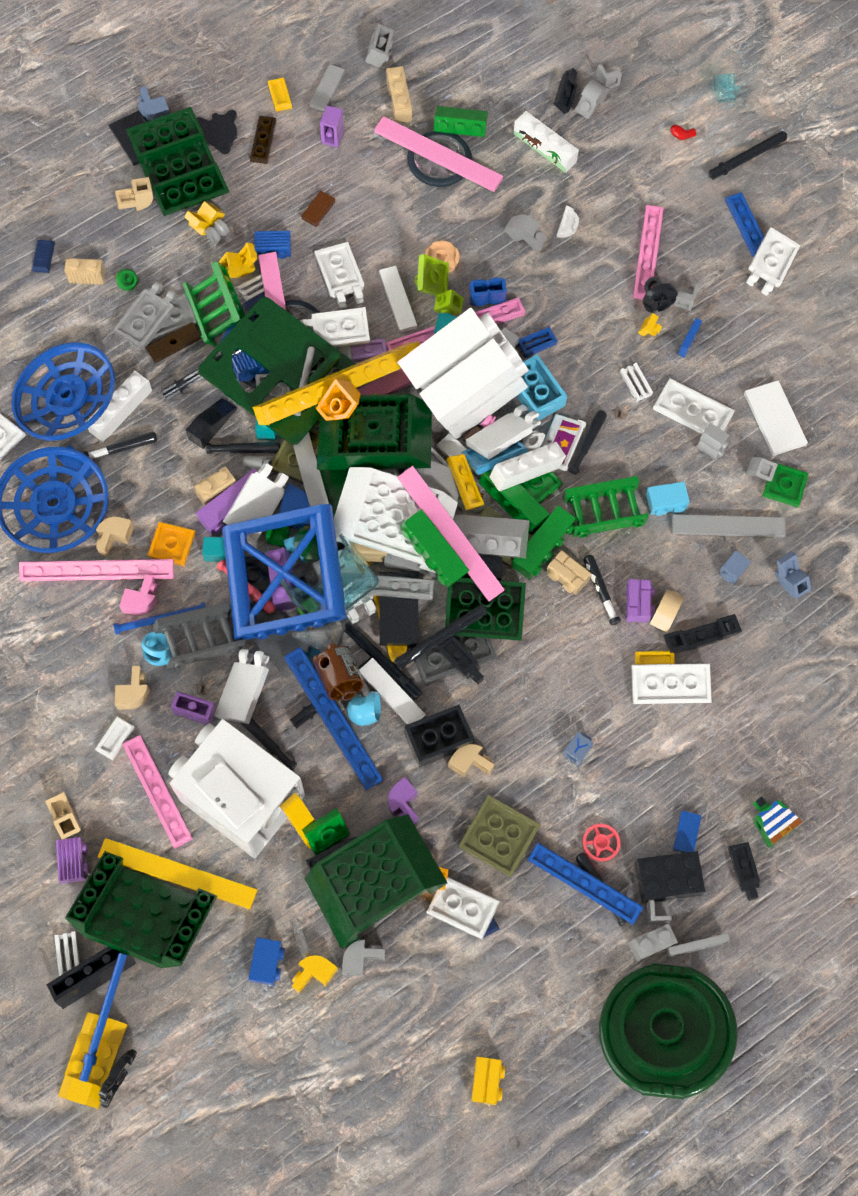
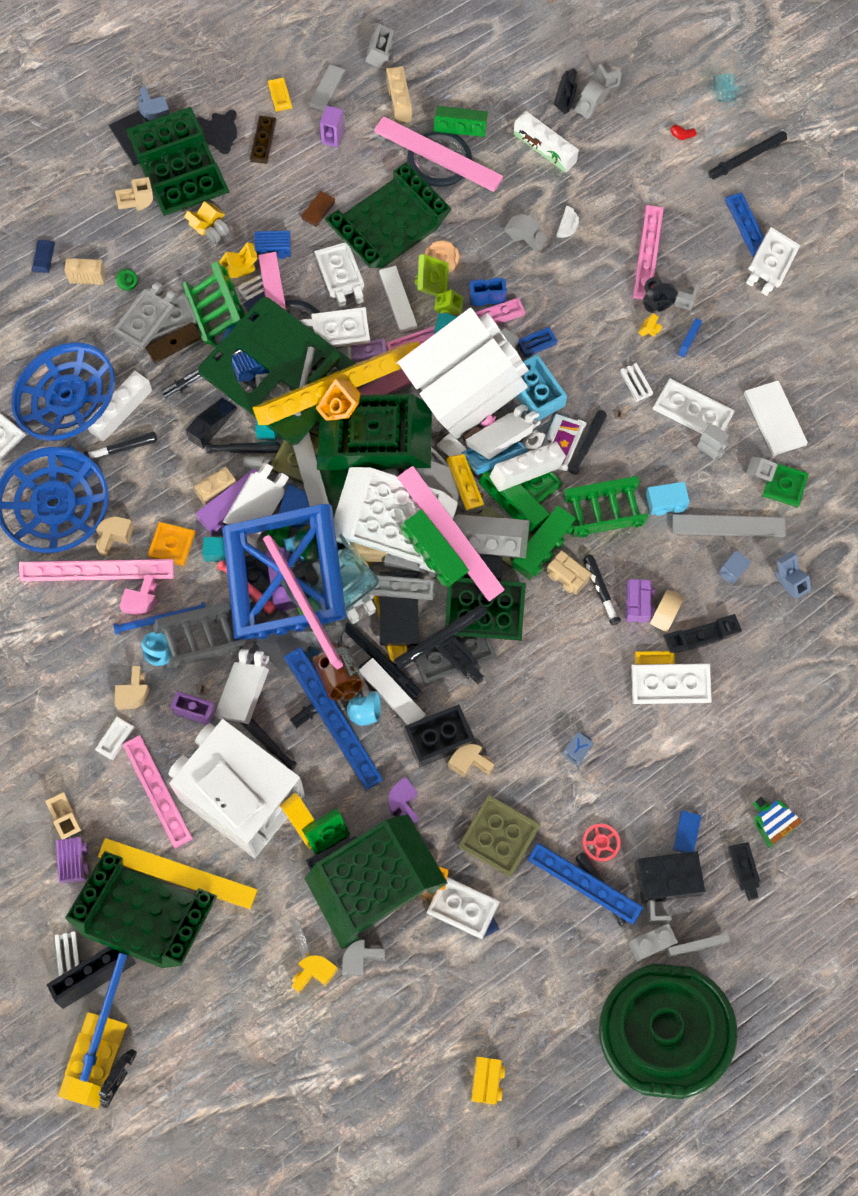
(266, 961): blue brick -> none
(303, 602): none -> bright pink tile
(391, 218): none -> dark green slope

